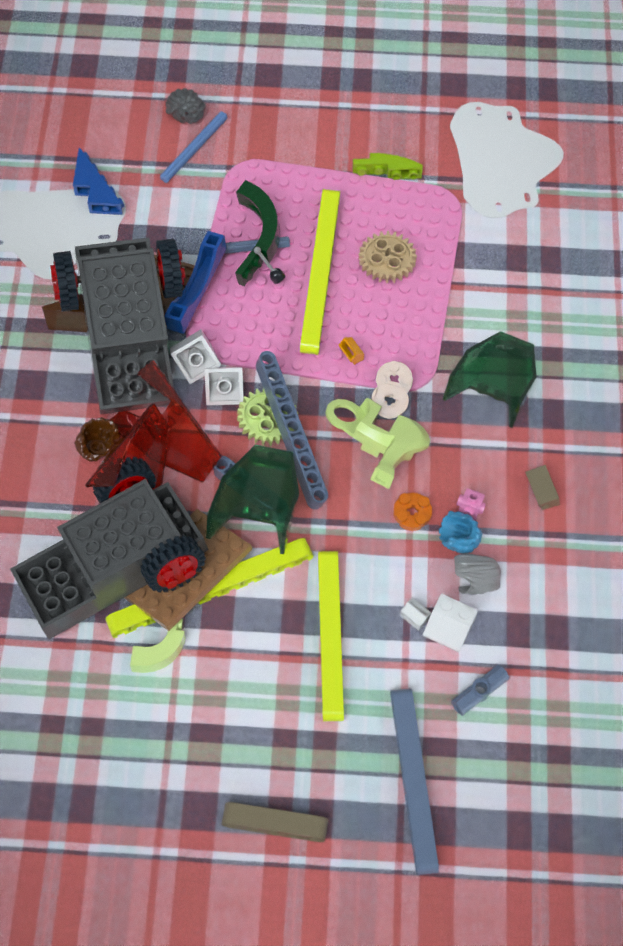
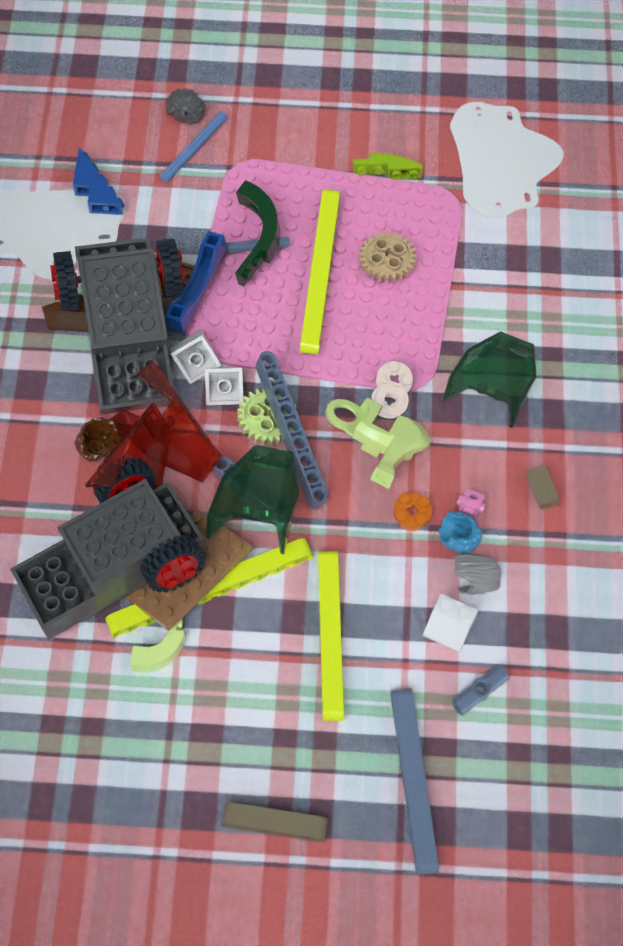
(276, 274): hinge -> none
(358, 353): light orange piece -> none
(415, 614): white piece -> none

